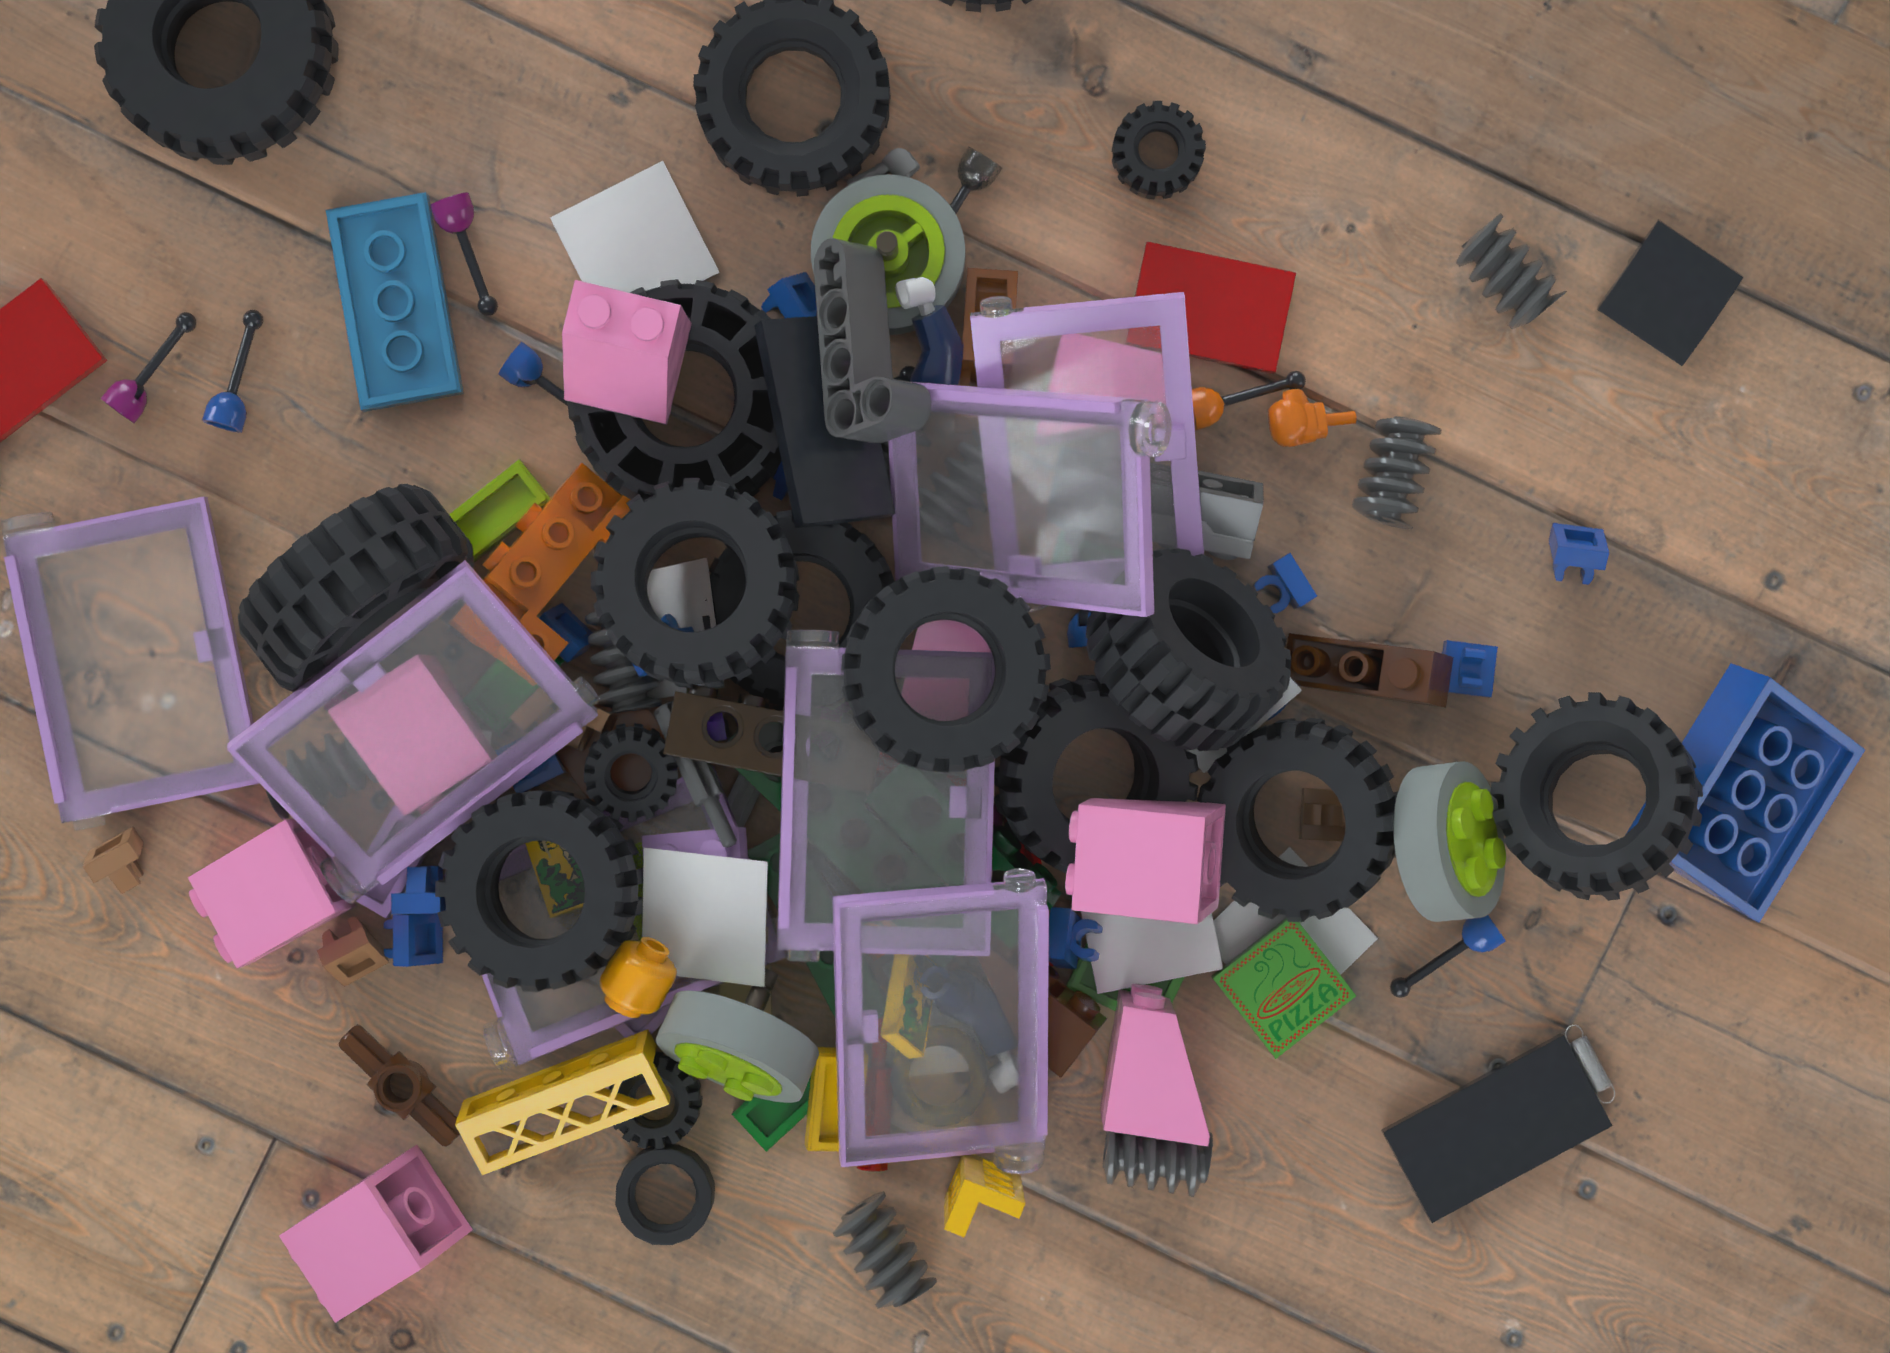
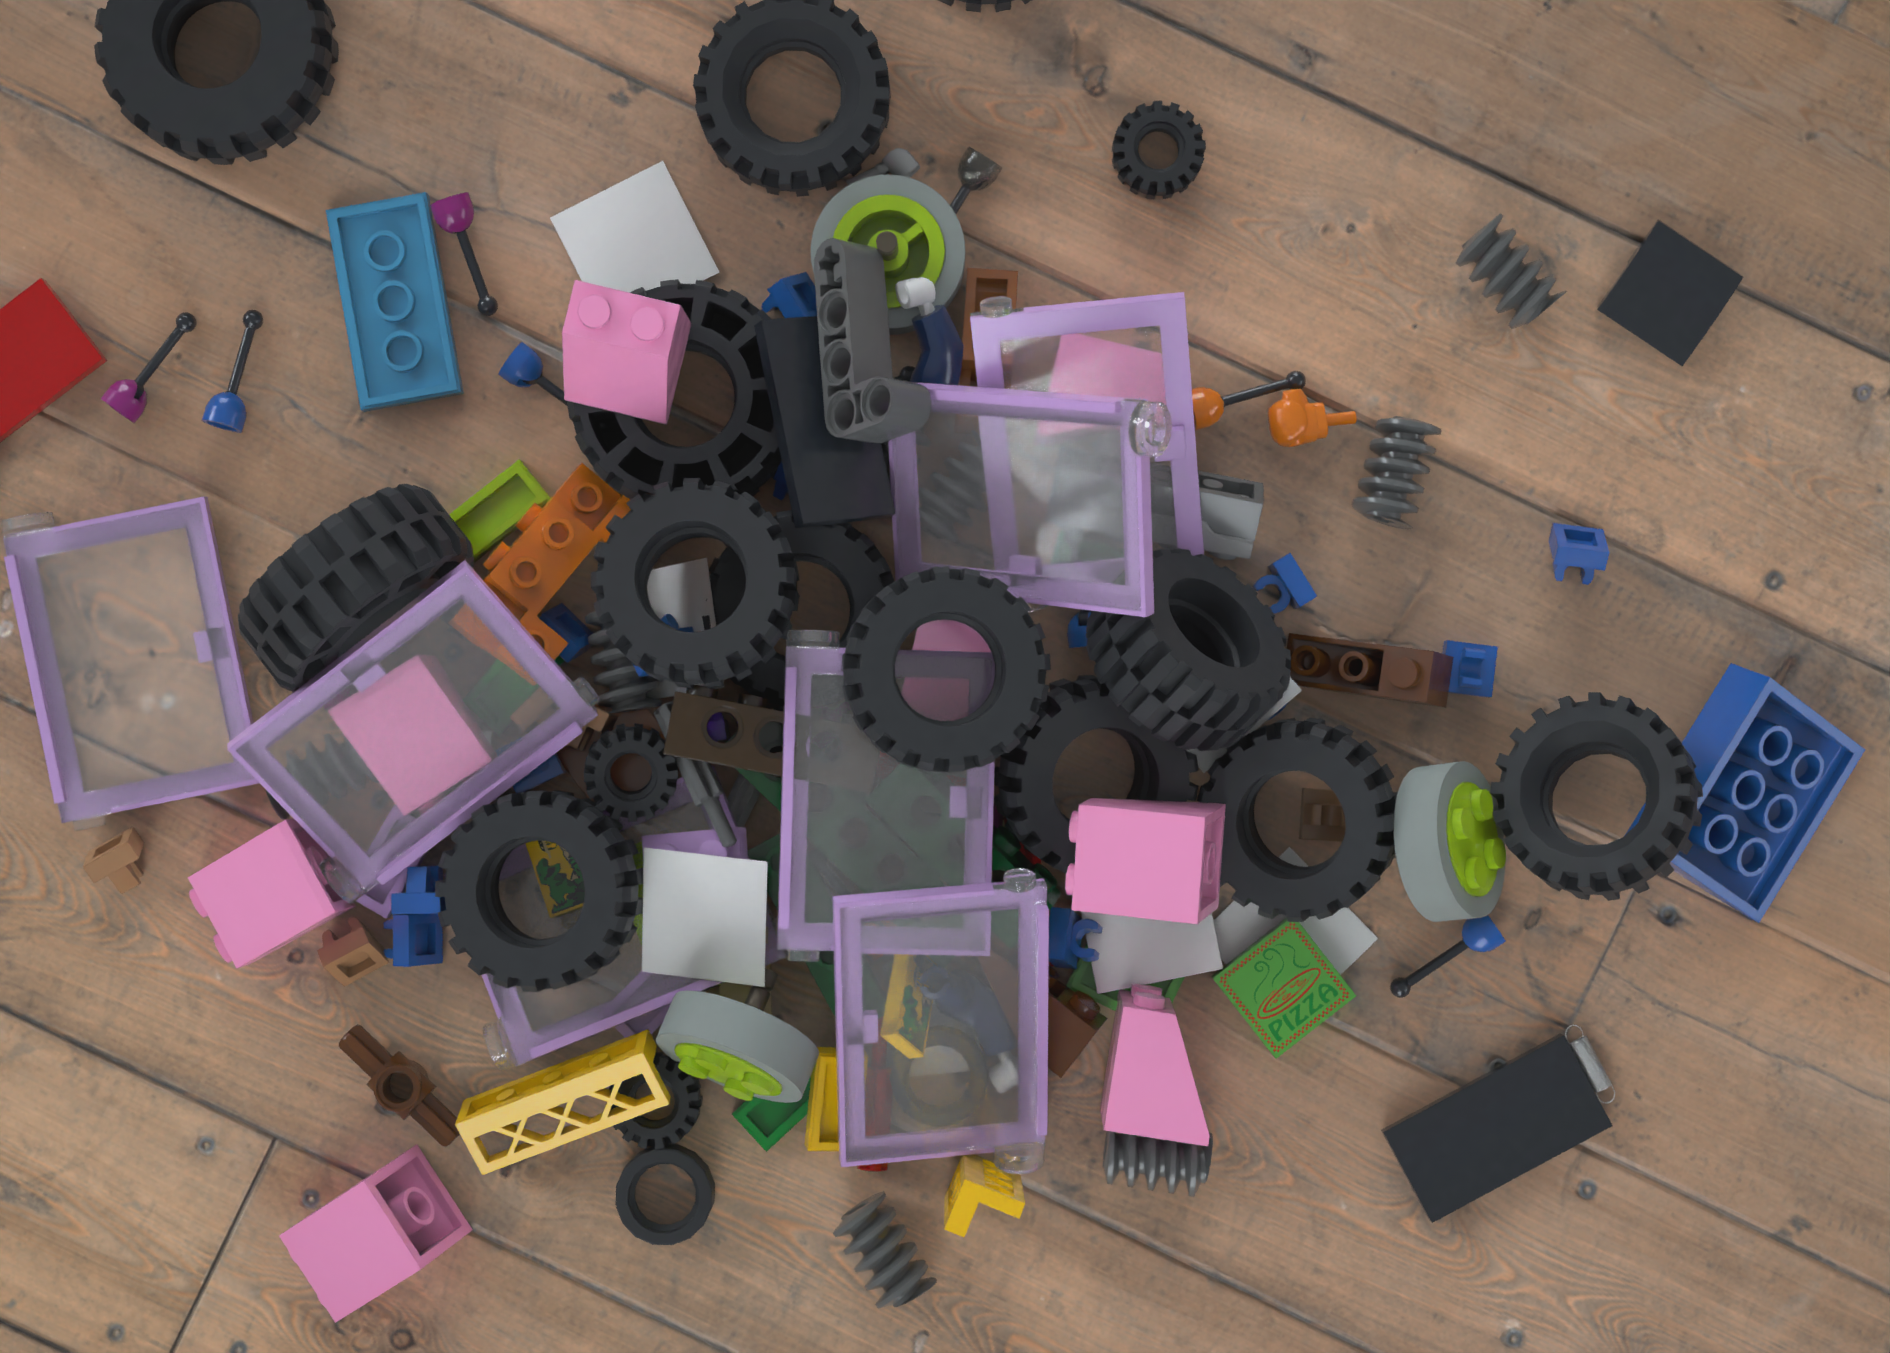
(638, 977): light orange head -> none
(1231, 305): red tile -> none

